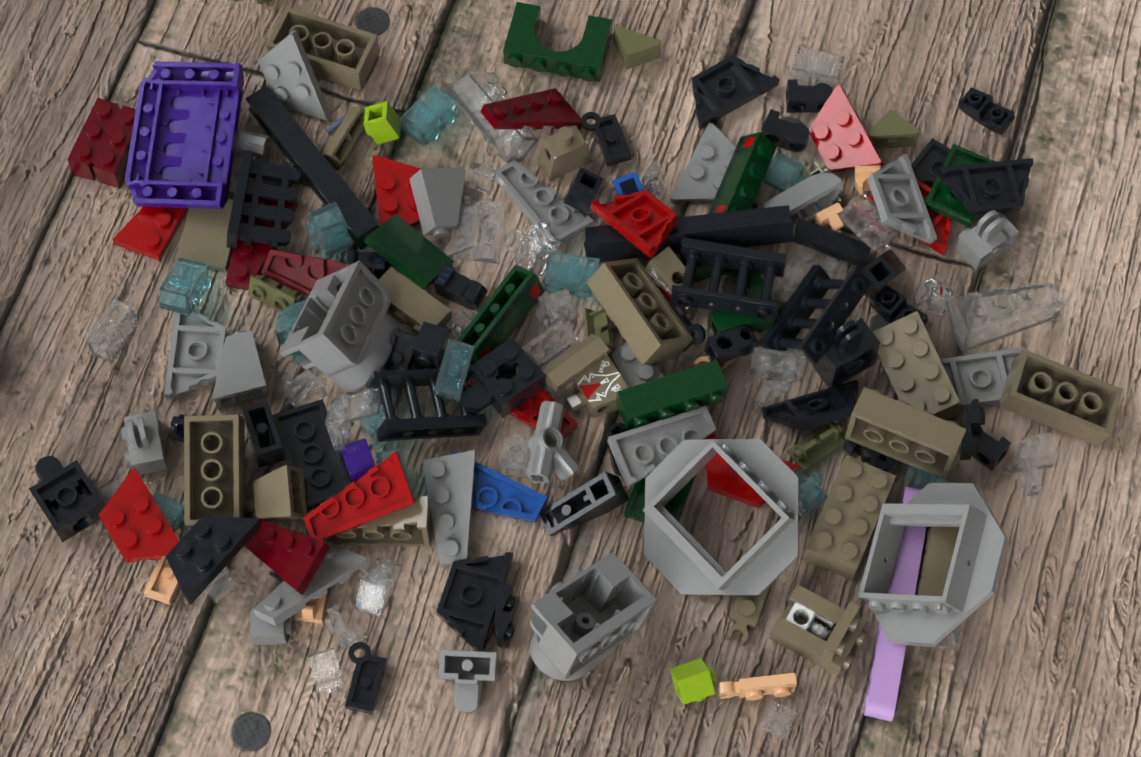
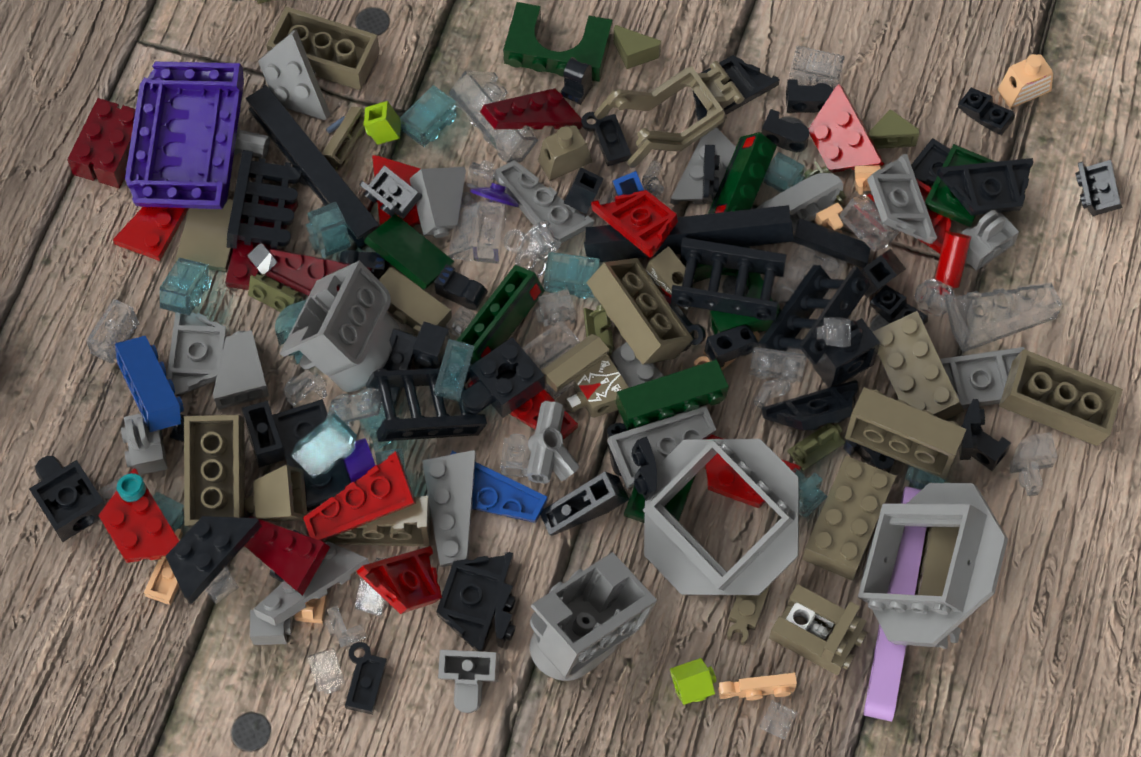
(131, 487): none -> teal tile
(149, 383): none -> blue brick
(262, 258): none -> sticker
(324, 446): none -> clear light blue brick
(393, 192): none -> bracket
(404, 580): none -> red wing
(497, 193): none -> dark purple dish
(576, 80): none -> black leg
(646, 477): none -> black slope
(708, 89): none -> dark tan piece
(710, 183): none -> black hinge
(835, 332): none -> clear tile
(952, 258): none -> red brick
(1026, 81): none -> light nougat torso
(1099, 187): none -> bracket

